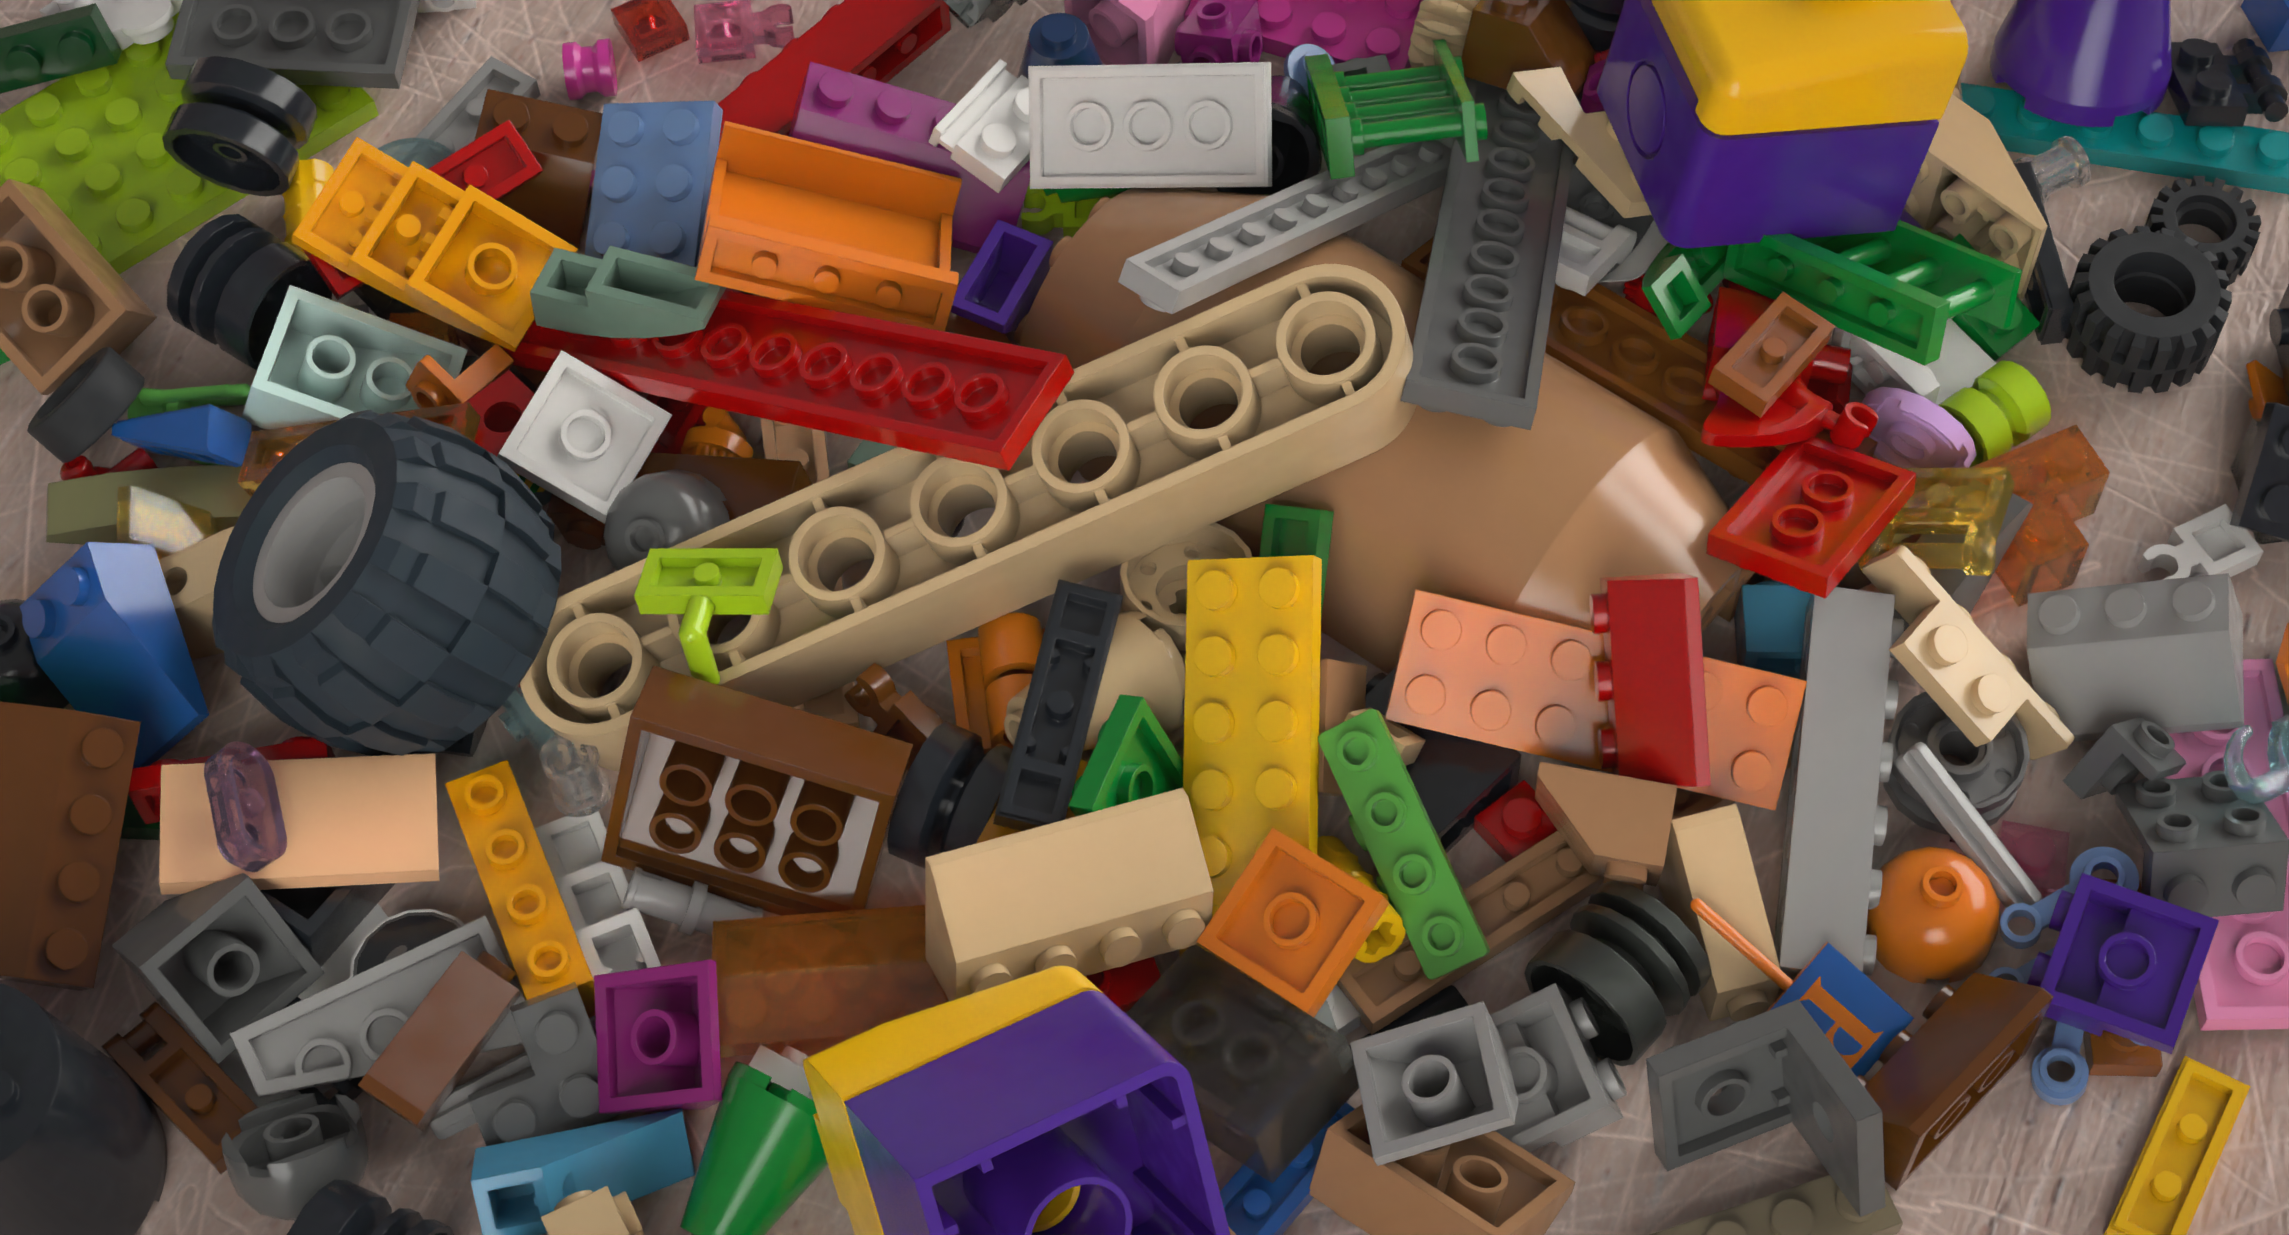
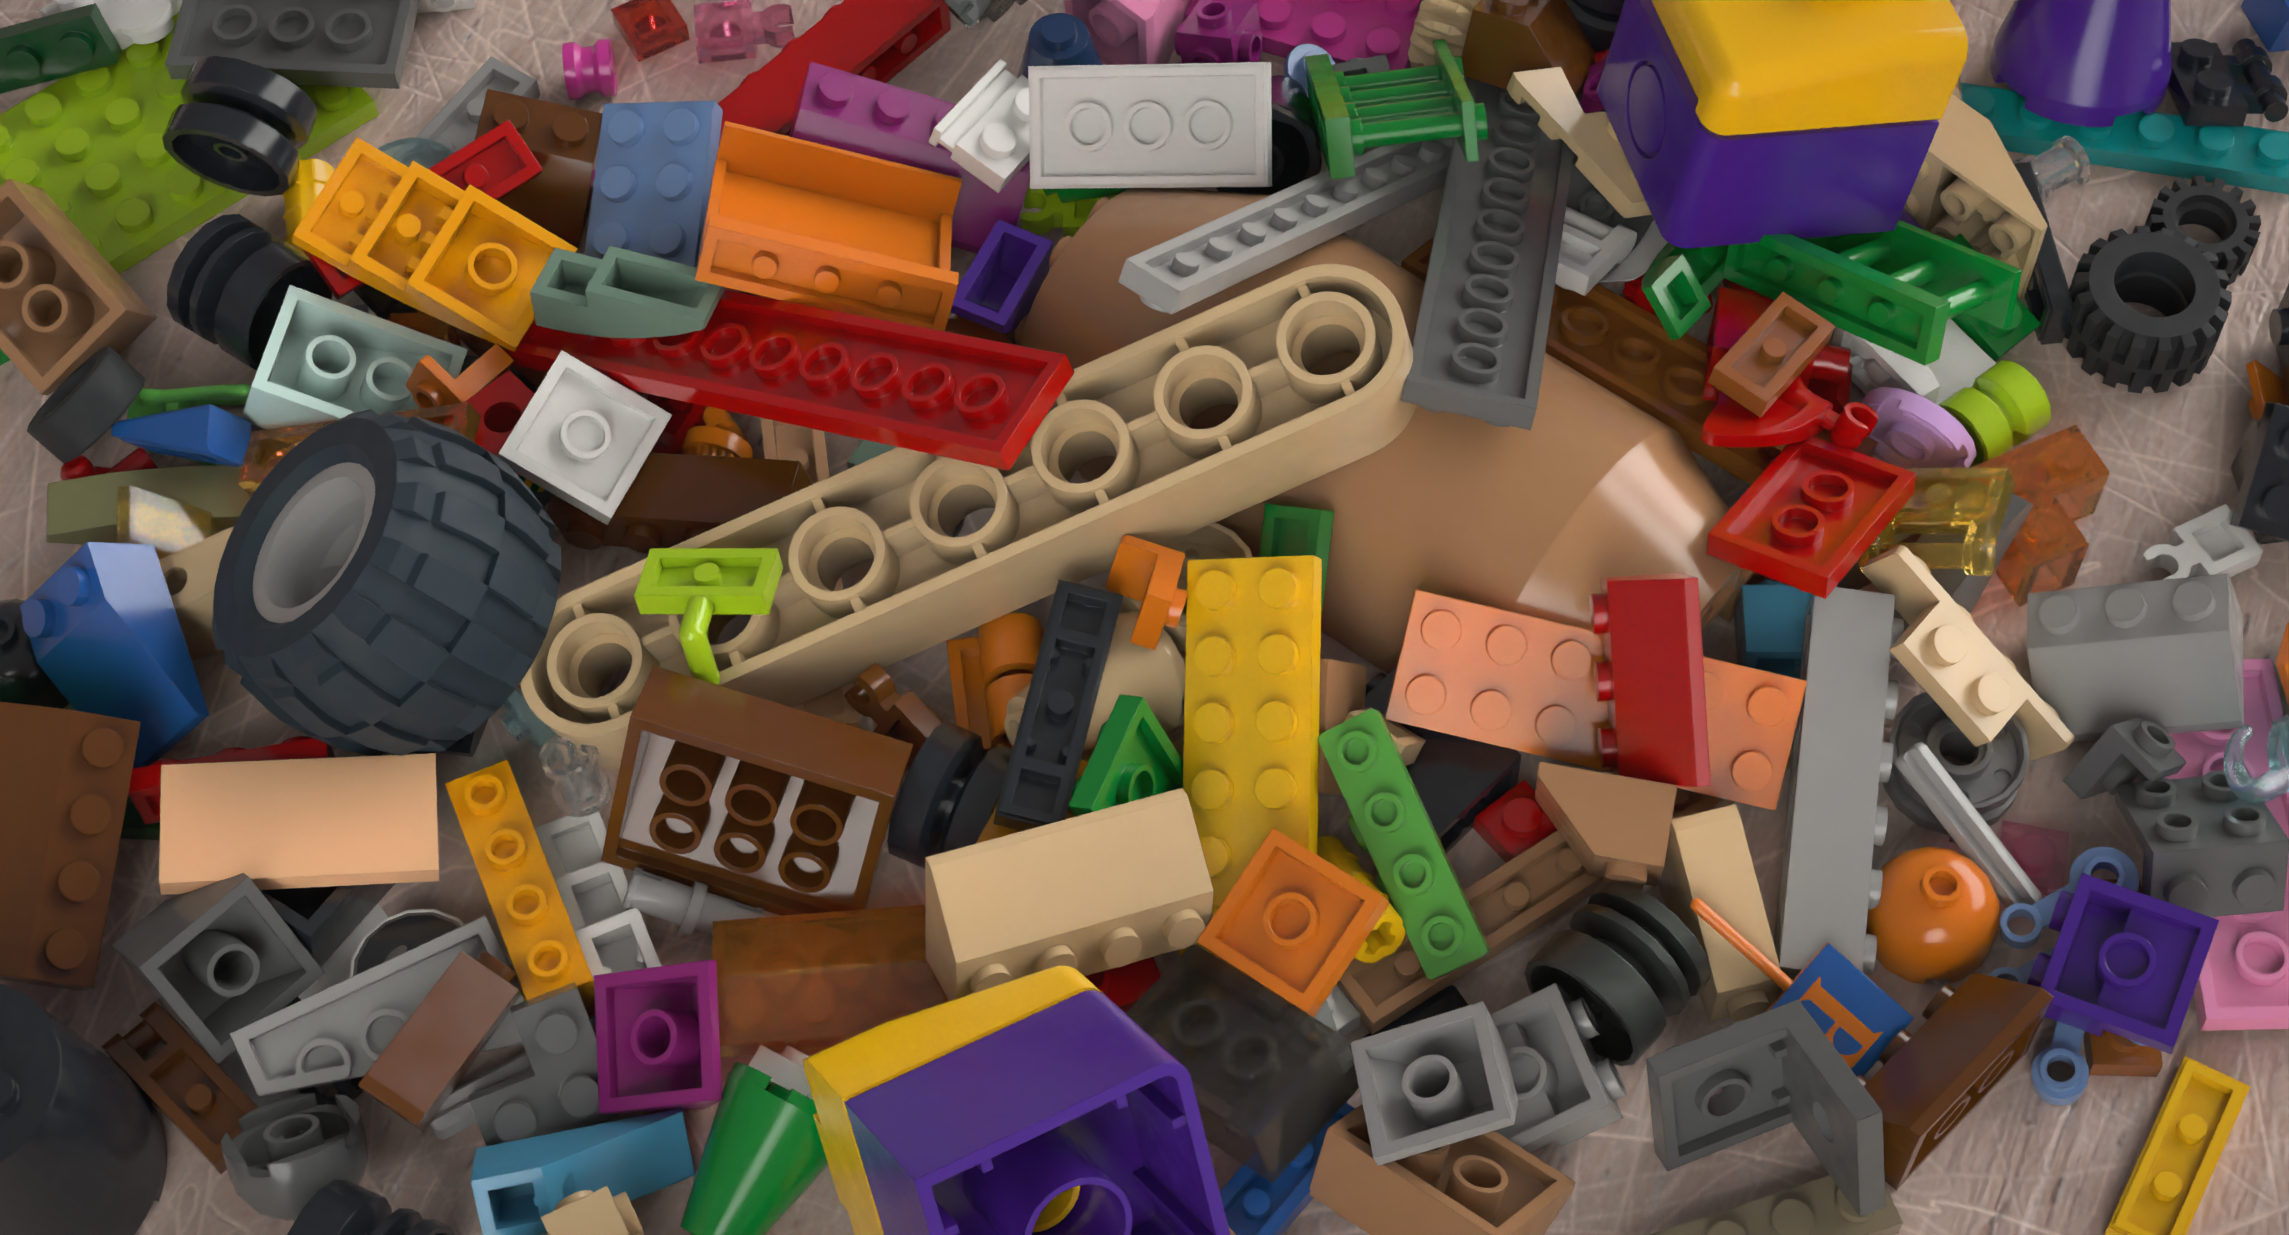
(245, 807): plate -> none
(661, 513): dark grey cylinder -> none
(1150, 576): none -> orange bracket

